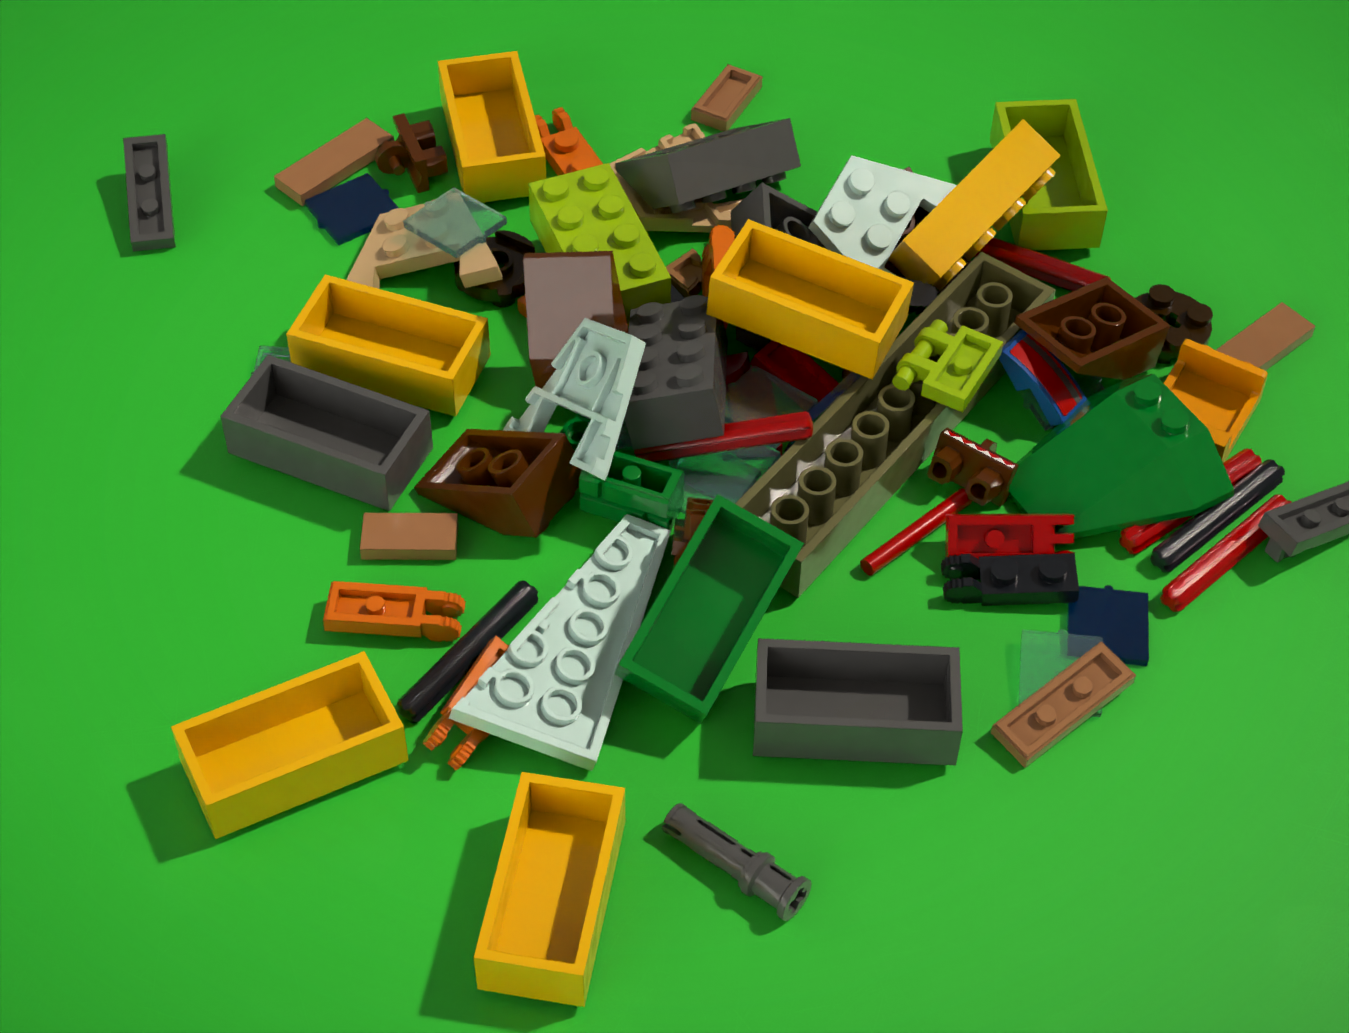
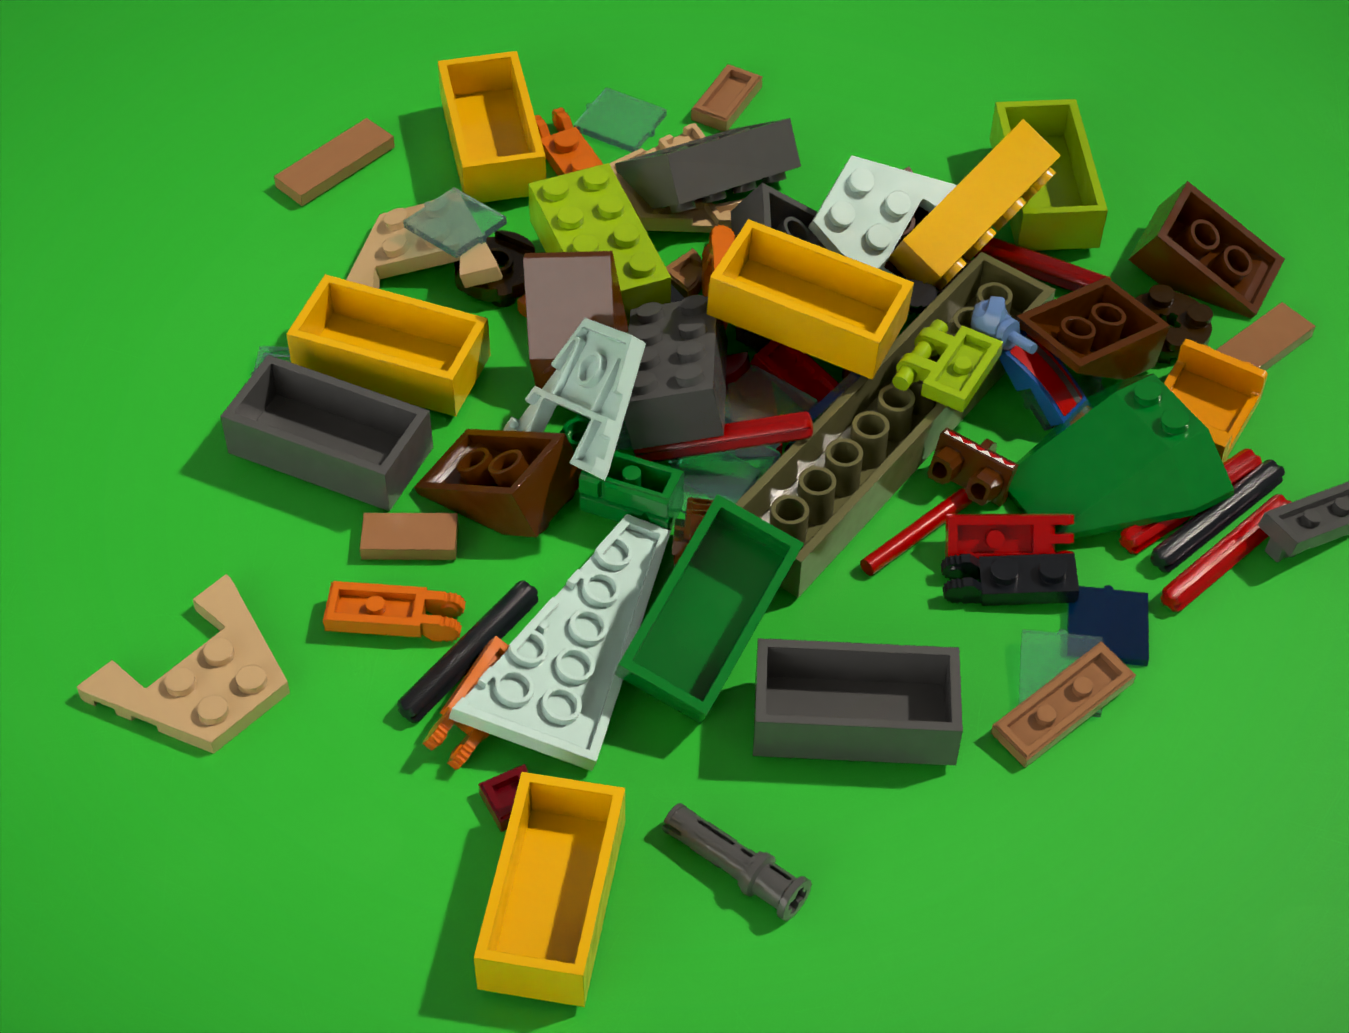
(149, 192): dark grey hinge -> none
(211, 690): none -> tan wing
(290, 744): yellow piece -> none
(350, 208): clear blue piece -> none
(413, 150): reddish brown hips -> none
(500, 793): none -> dark red tile
(620, 120): none -> clear light blue piece
(993, 320): none -> medium blue piece
(1206, 253): none -> reddish brown slope

